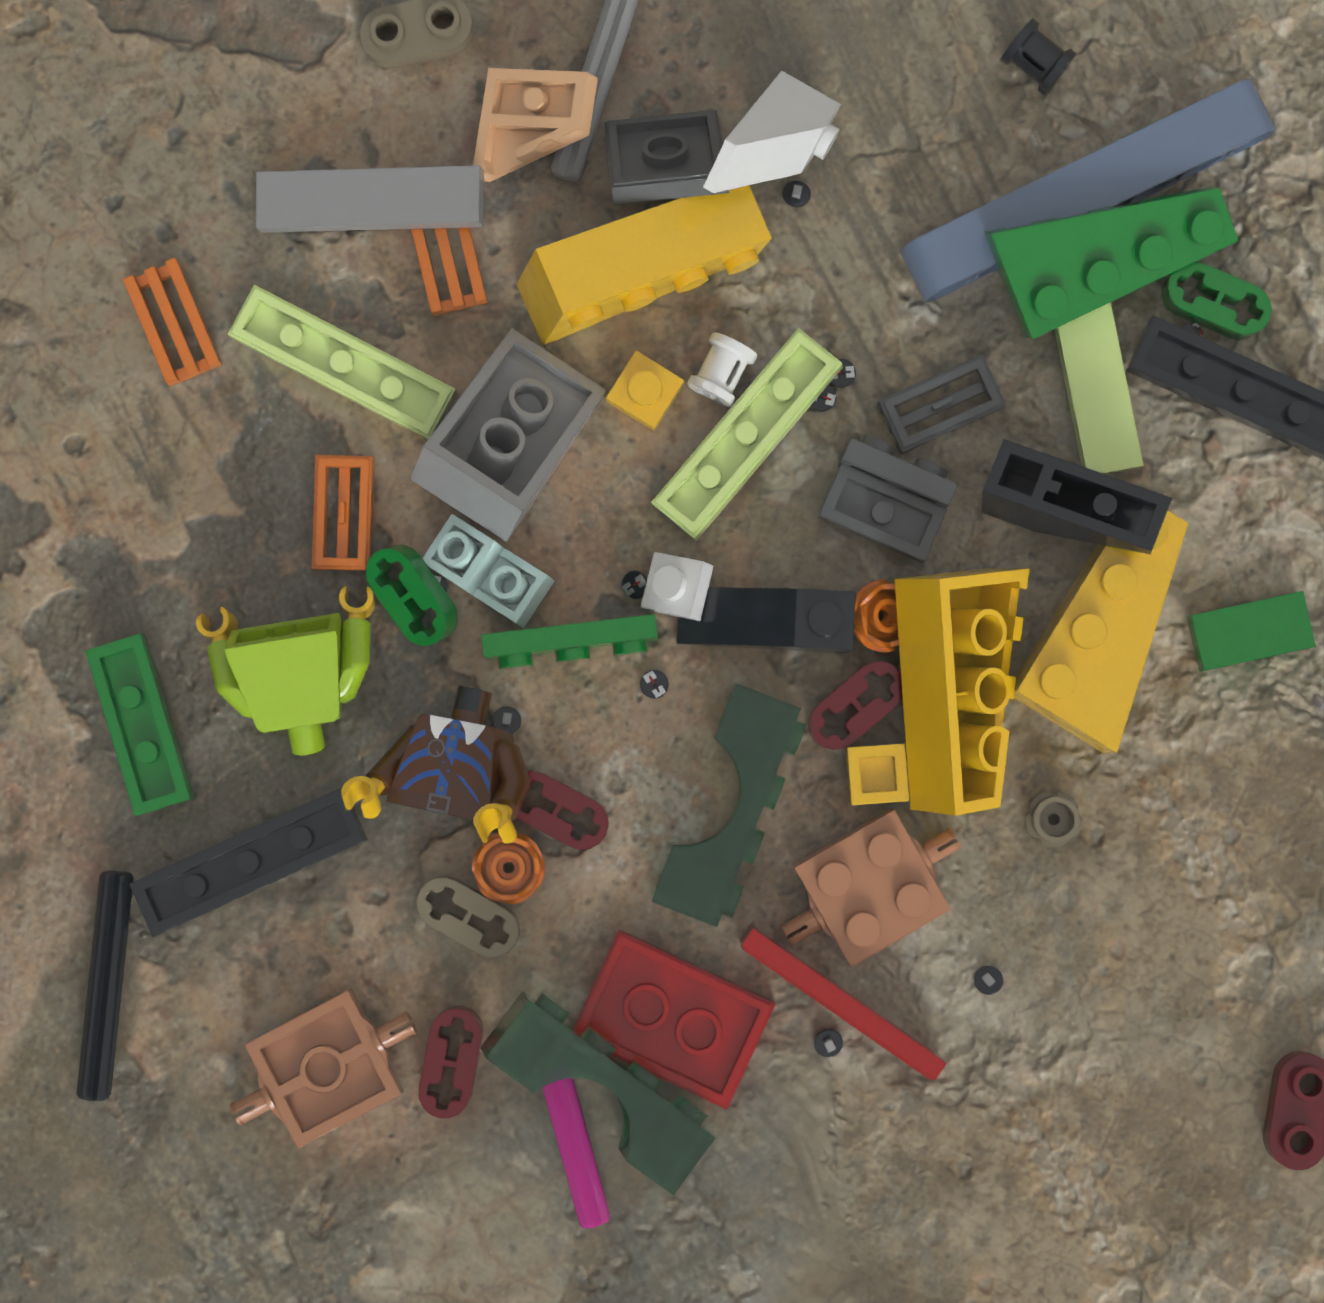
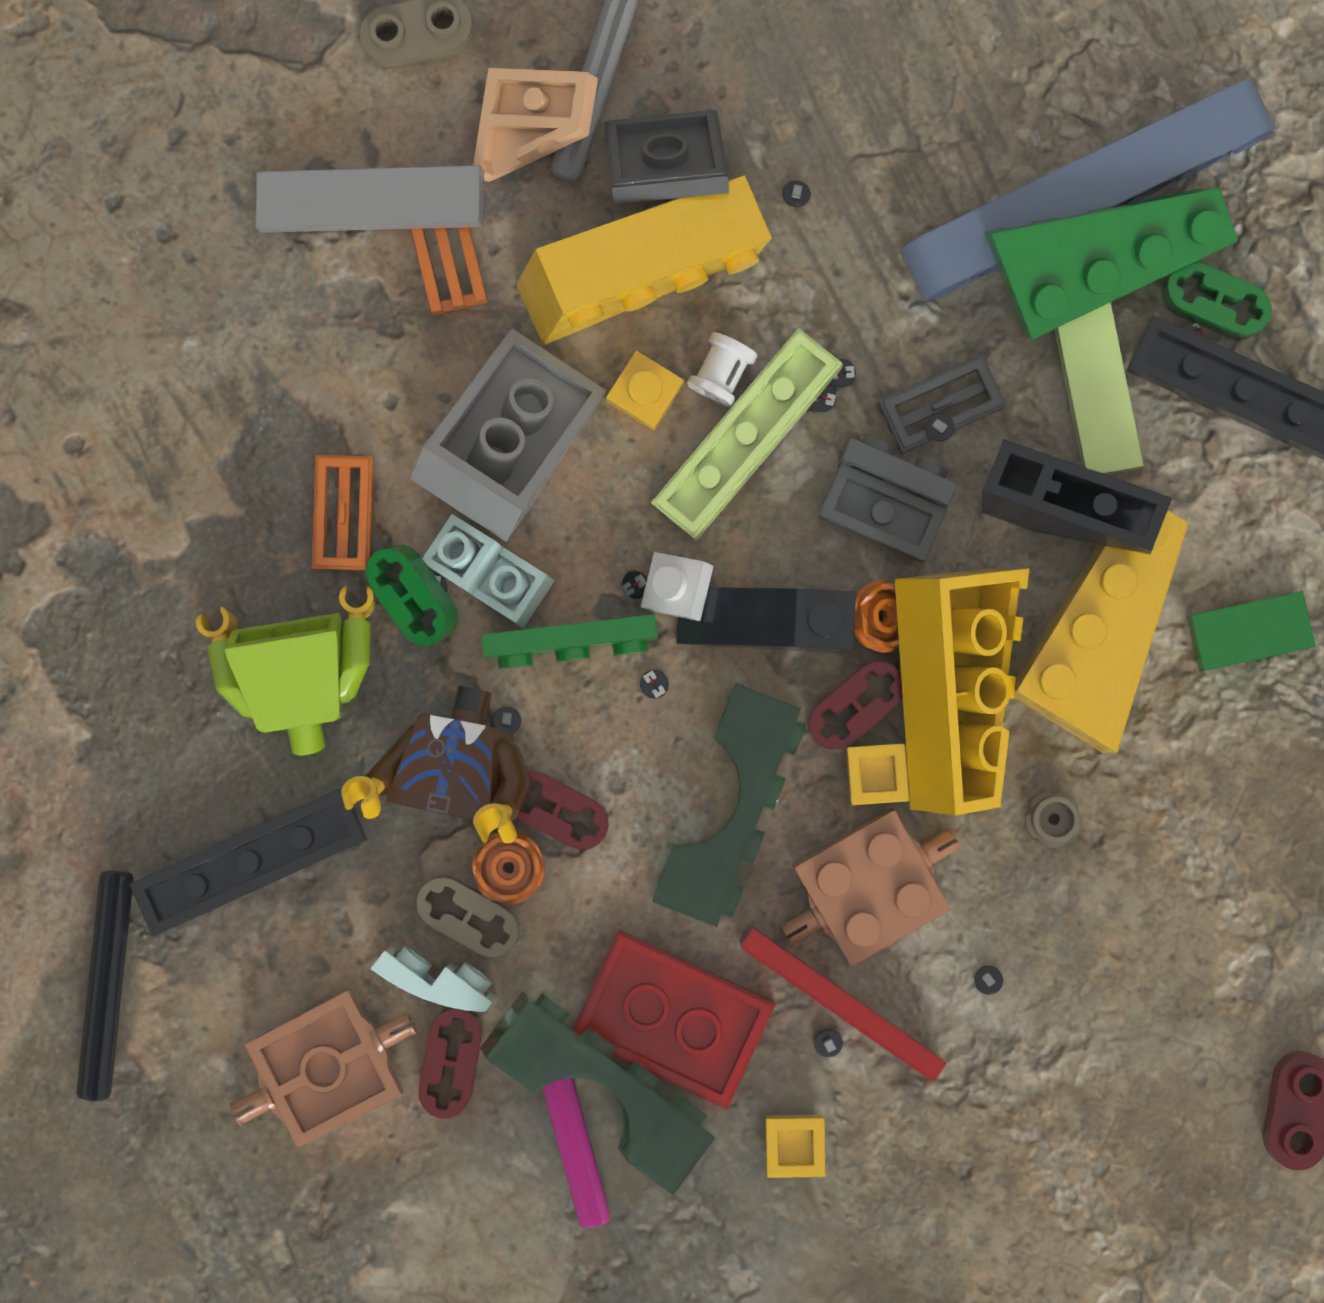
(139, 724): green plate -> none
(154, 278): orange tile -> none
(342, 362): yellowish green tile -> none
(454, 988): none -> light aqua slope
(776, 136): white slope -> none
(795, 1146): none -> yellow plate
(940, 427): none -> black piece
(1038, 56): black bush -> none

